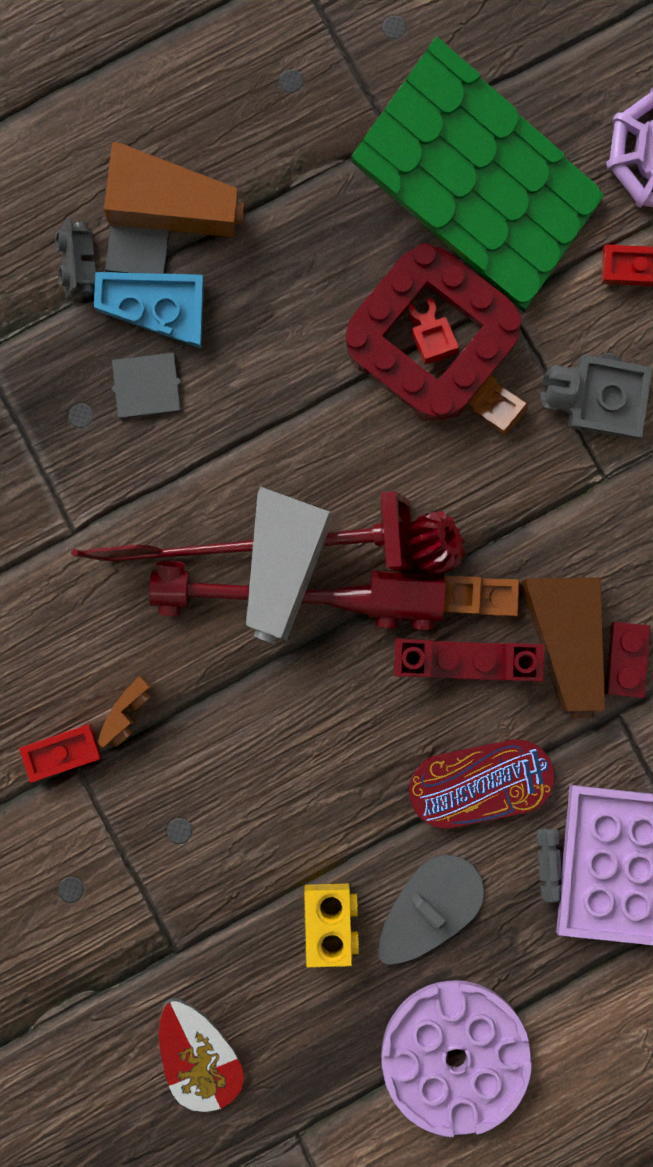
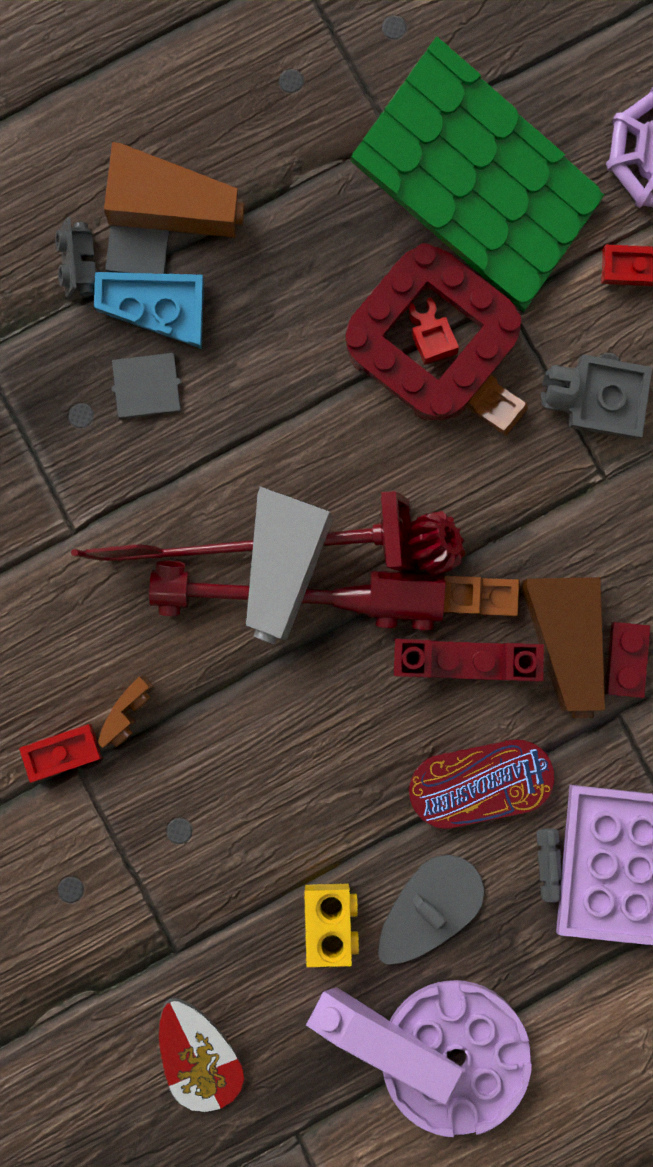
(383, 1044): none -> lavender slope

